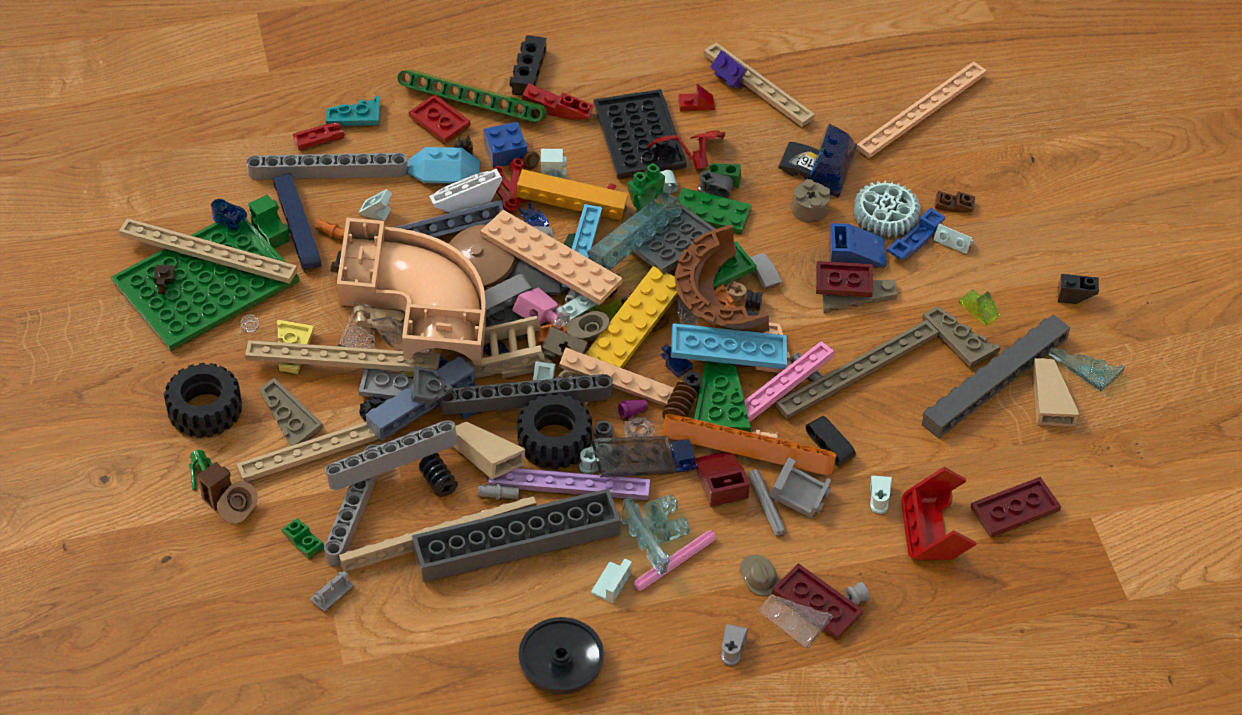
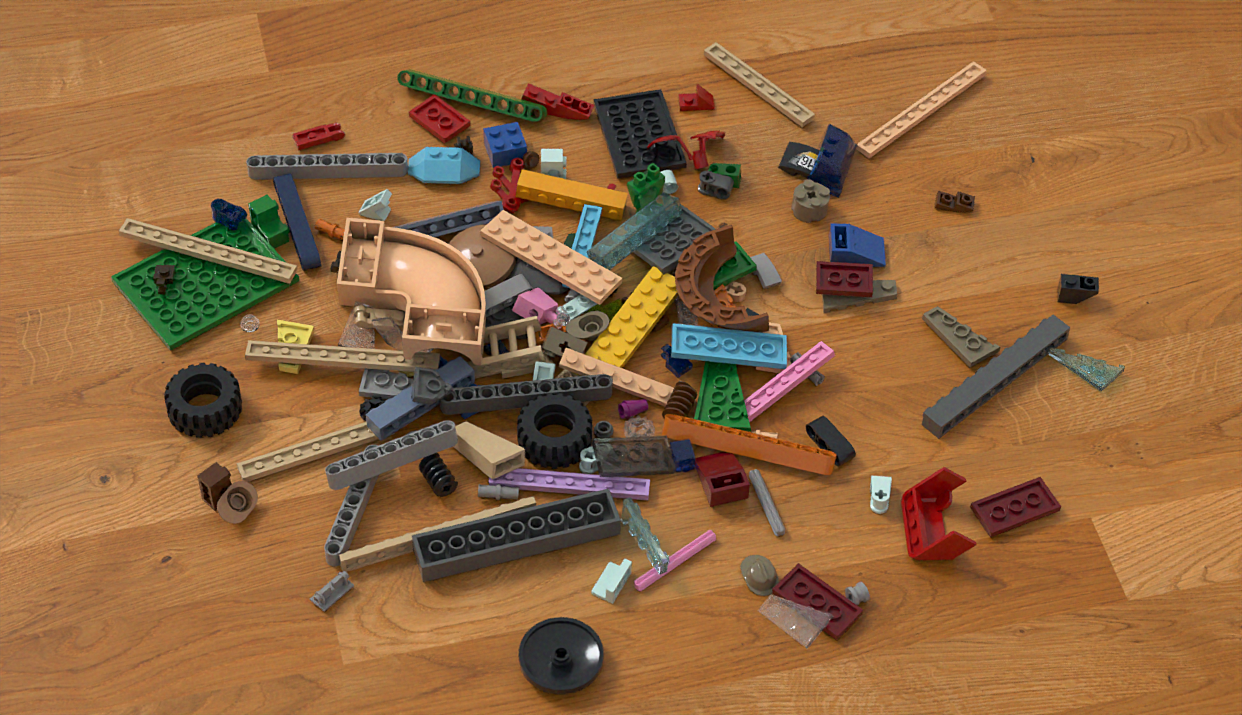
(198, 462): green plant -> none
(291, 415): dark tan wing -> none
(302, 538): green slope -> none
(355, 115): teal wing -> none
(467, 192): white wedge -> none
(529, 63): black brick -> none
(534, 218): clear blue plate -> none
(659, 522): clear light blue piece -> none
(693, 380): black bush -> none
(716, 210): green plate -> none
(729, 69): dark purple bracket -> none
(733, 644): light grey piece -> none
(753, 300): black wheel -> none
(799, 490): light grey panel -> none
(856, 369): dark tan plate -> none
(886, 209): light aqua gear -> none
(917, 236): blue slope -> none
(953, 238): light aqua hinge -> none
(980, 306): clear neon green slope -> none
(1052, 398): tan slope -> none

